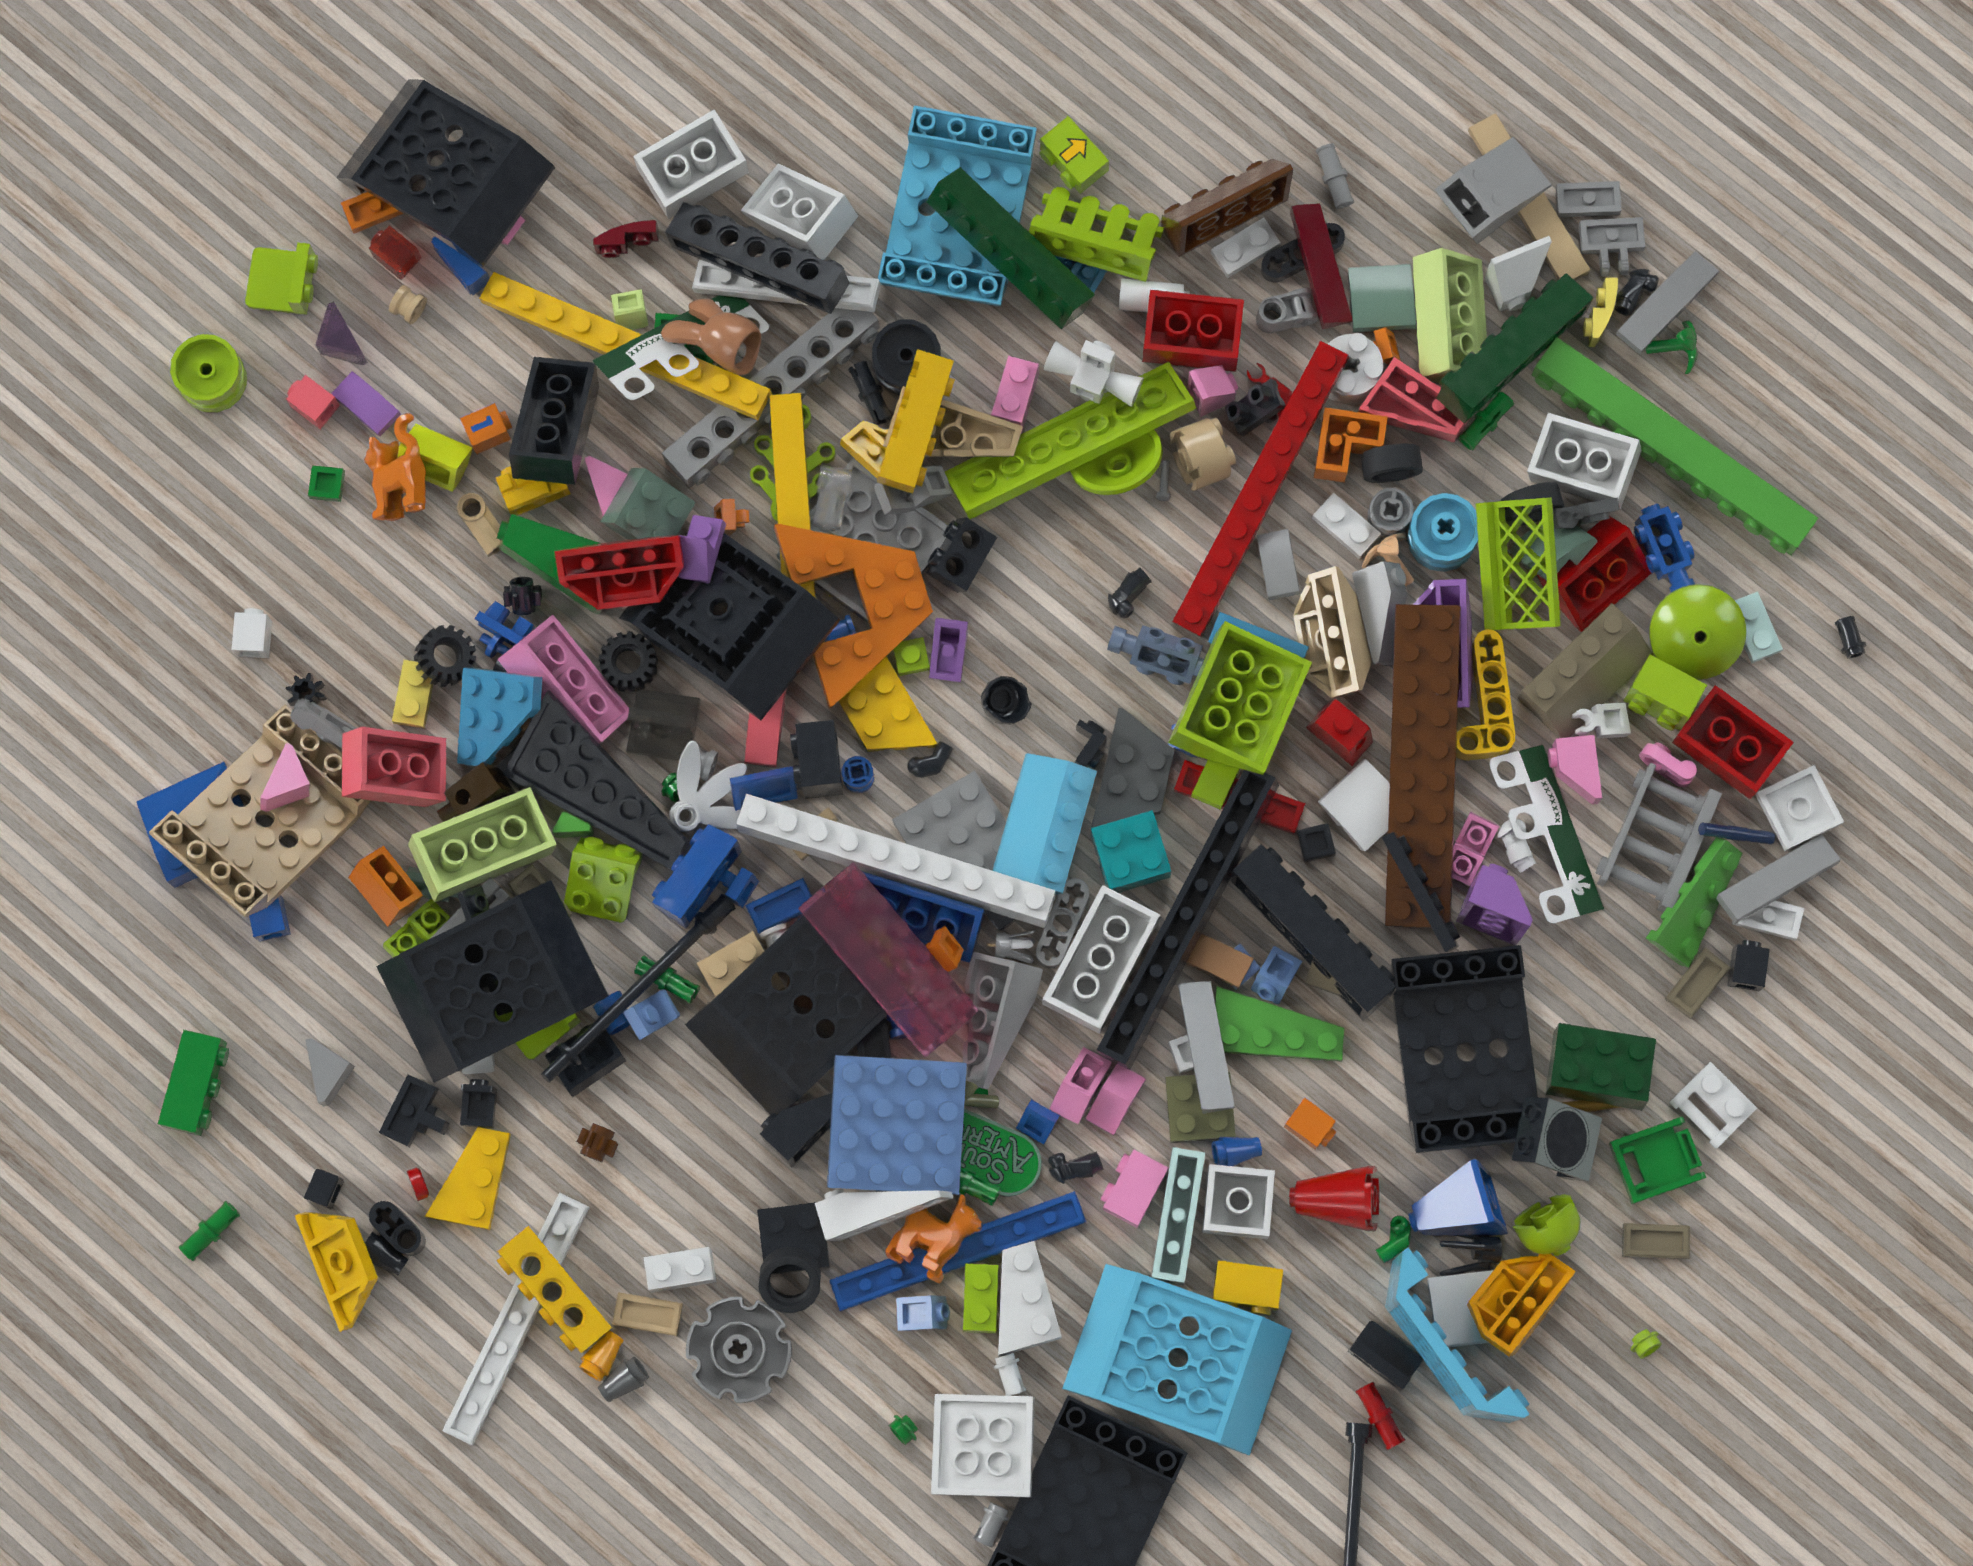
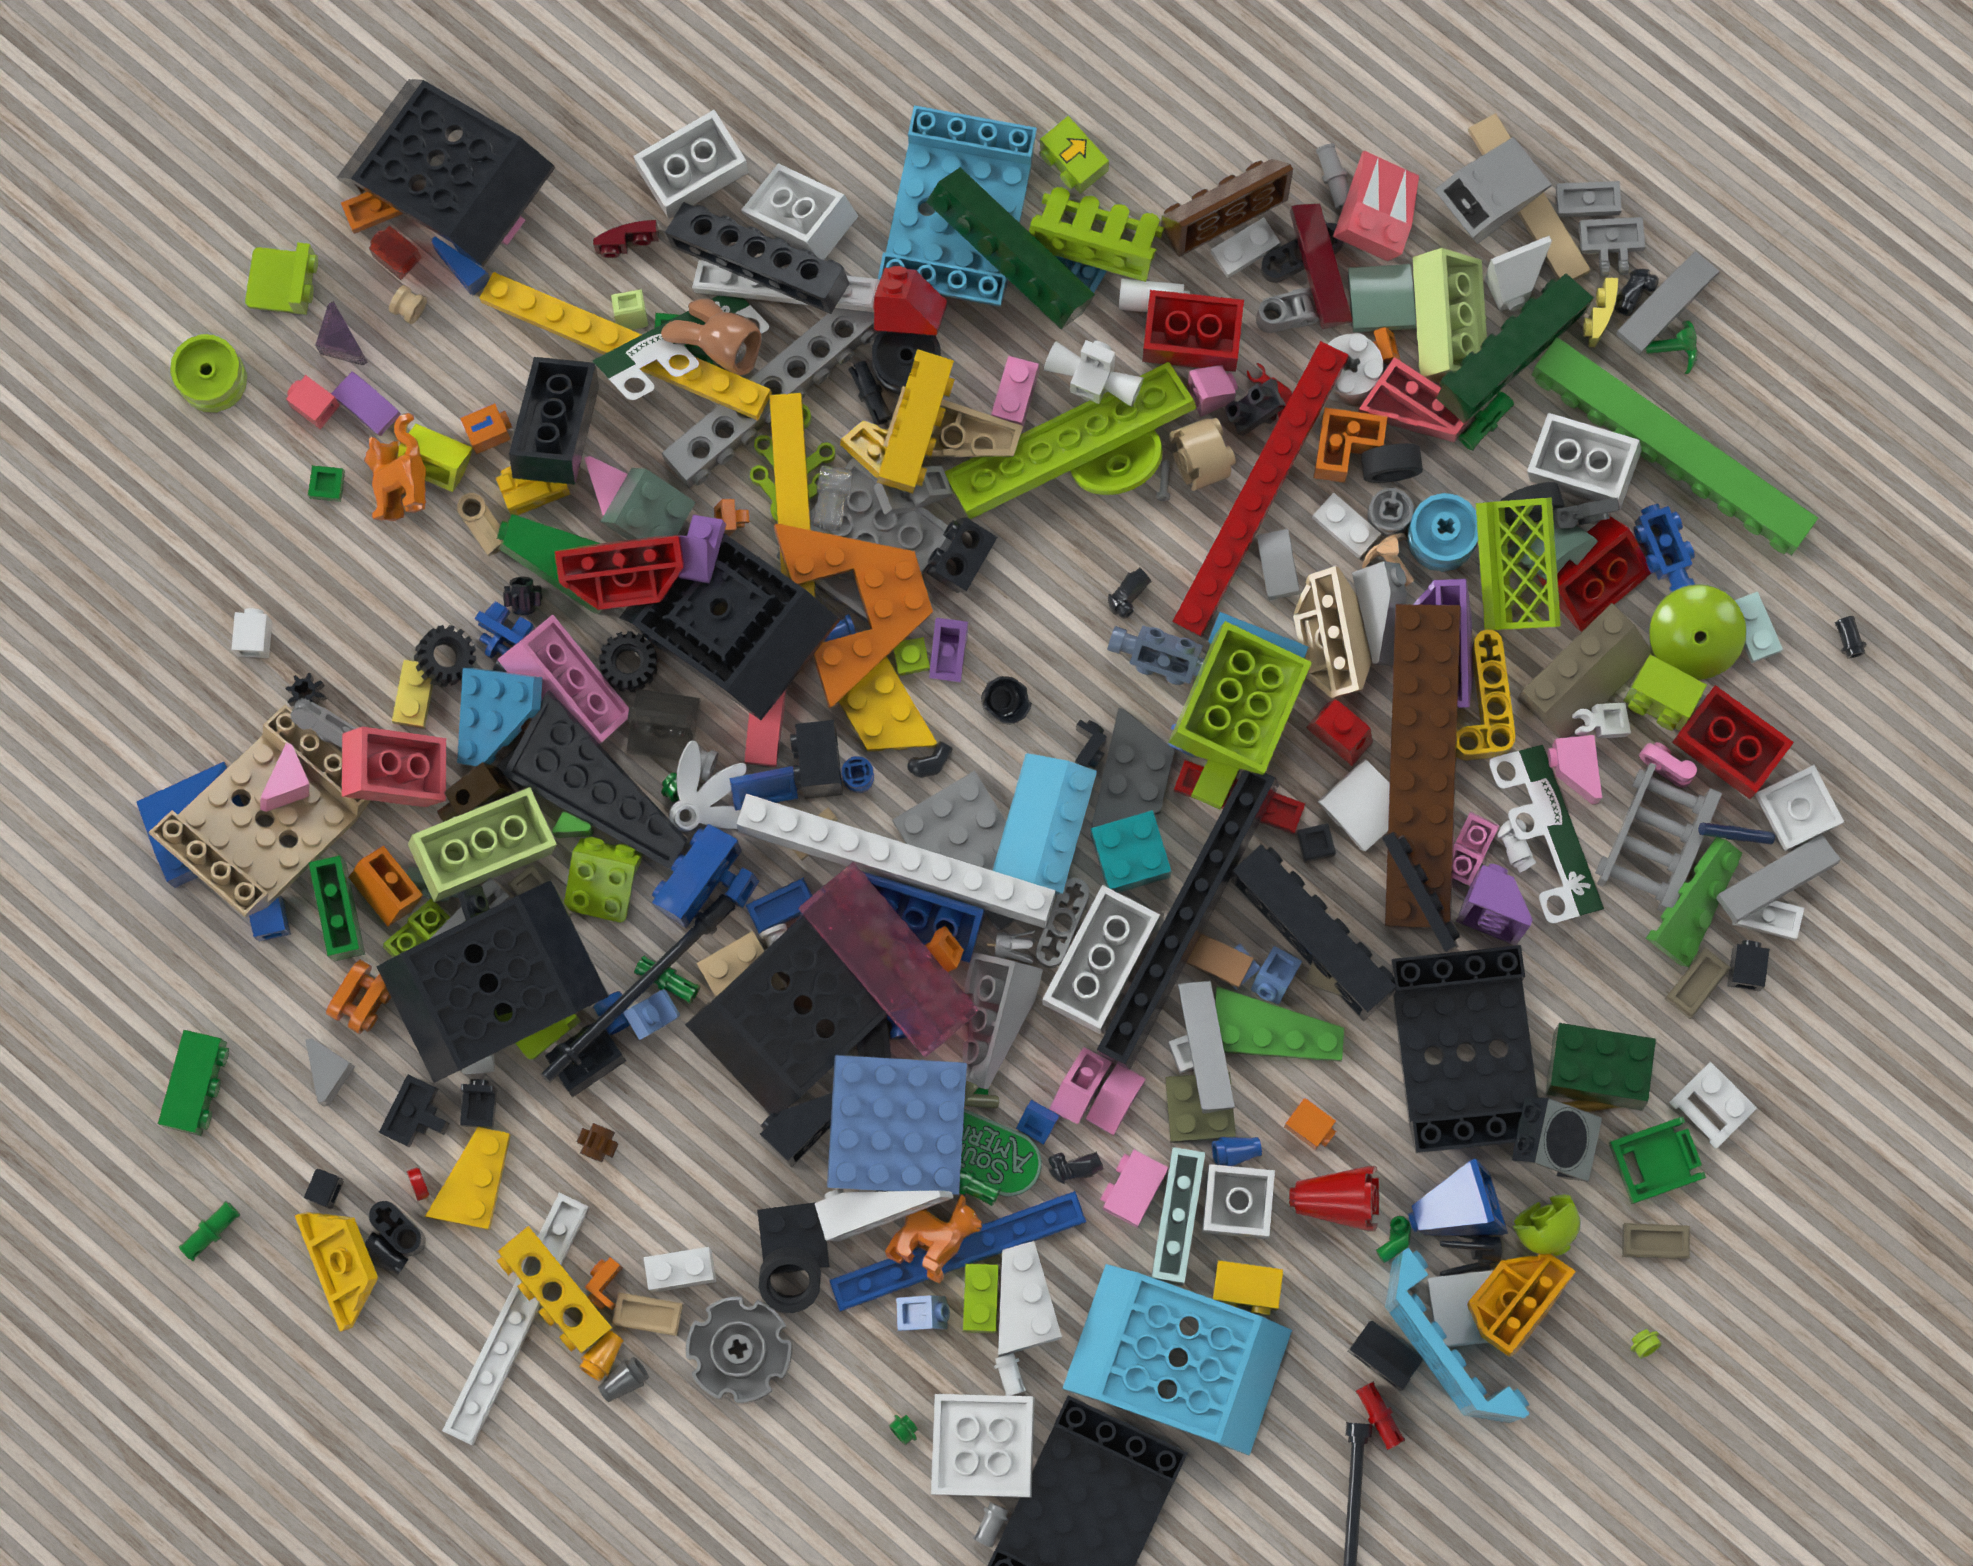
(336, 908): none -> green brick
(361, 1016): none -> orange brick
(602, 1274): none -> orange bracket
(907, 303): none -> red slope
(1378, 208): none -> coral slope

